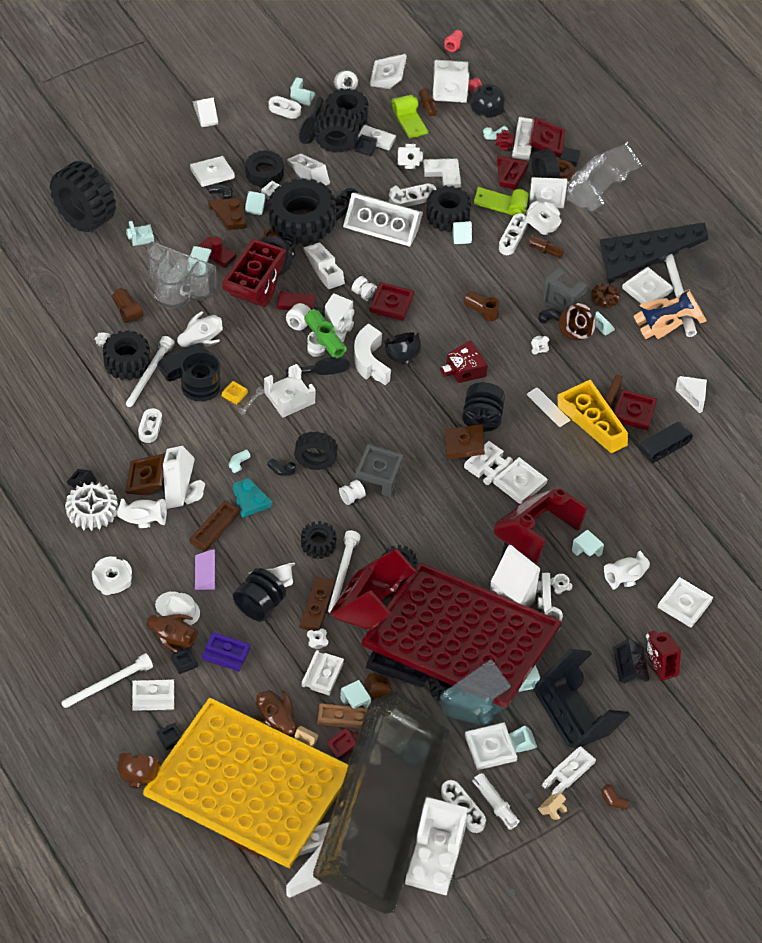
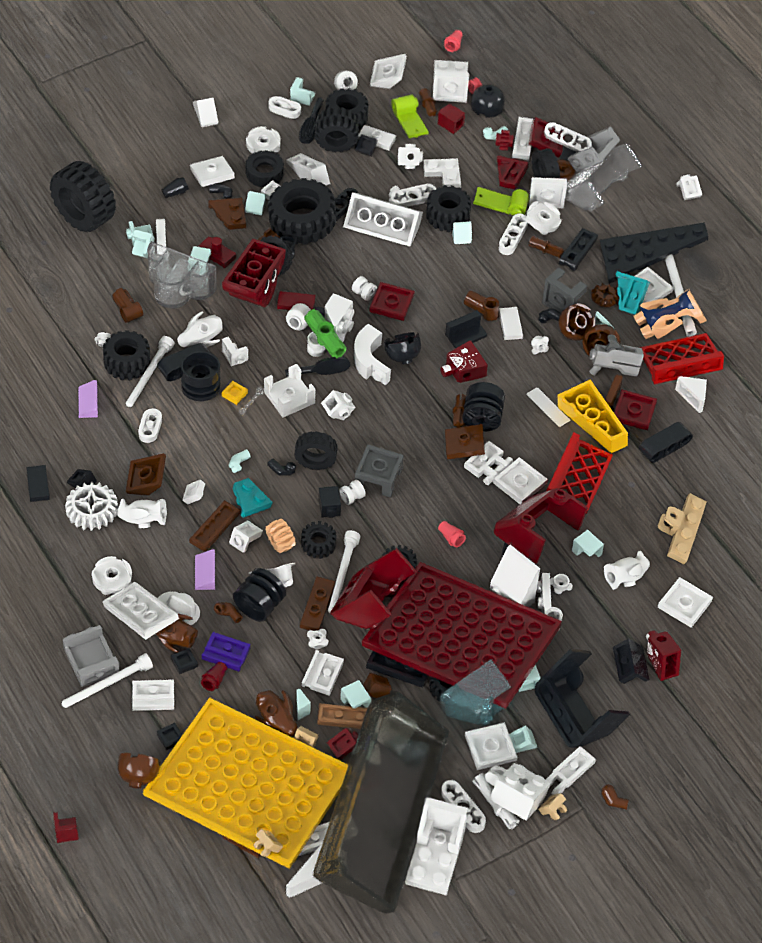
(38, 483): none -> black tile
(65, 829): none -> dark red panel
(88, 400): none -> lavender slope
(90, 656): none -> light grey panel
(140, 610): none -> white tile
(141, 244): none -> light aqua panel
(160, 230): none -> white beam
(176, 187): none -> black cone
(177, 473): white slope -> none
(213, 677): none -> dark red cone
(228, 609): none -> reddish brown arm
(232, 353): none -> white bracket
(244, 534): none -> white bracket
(269, 841): none -> tan tile
(270, 137): none -> white plate
(280, 535): none -> light nougat gear
(303, 705): none -> light aqua slope
(324, 265): white slope -> none
(329, 501): none -> black brick
(338, 405): none -> white brick
(451, 118): none -> dark red brick
(452, 534): none -> coral cone
(458, 411): none -> reddish brown axle
(465, 329): none -> black panel
(510, 323): none -> white tile
(517, 789): none -> white hinge
(554, 137): none -> white beam
(566, 462): none -> red fence
(578, 249): none -> black plate
(598, 335): none -> reddish brown cylinder
(602, 144): none -> light grey panel
(616, 357): none -> light grey piece
(631, 292): none -> teal wing
(683, 526): none -> tan plate
(684, 366): none -> red fence
(689, 187): none -> white bracket

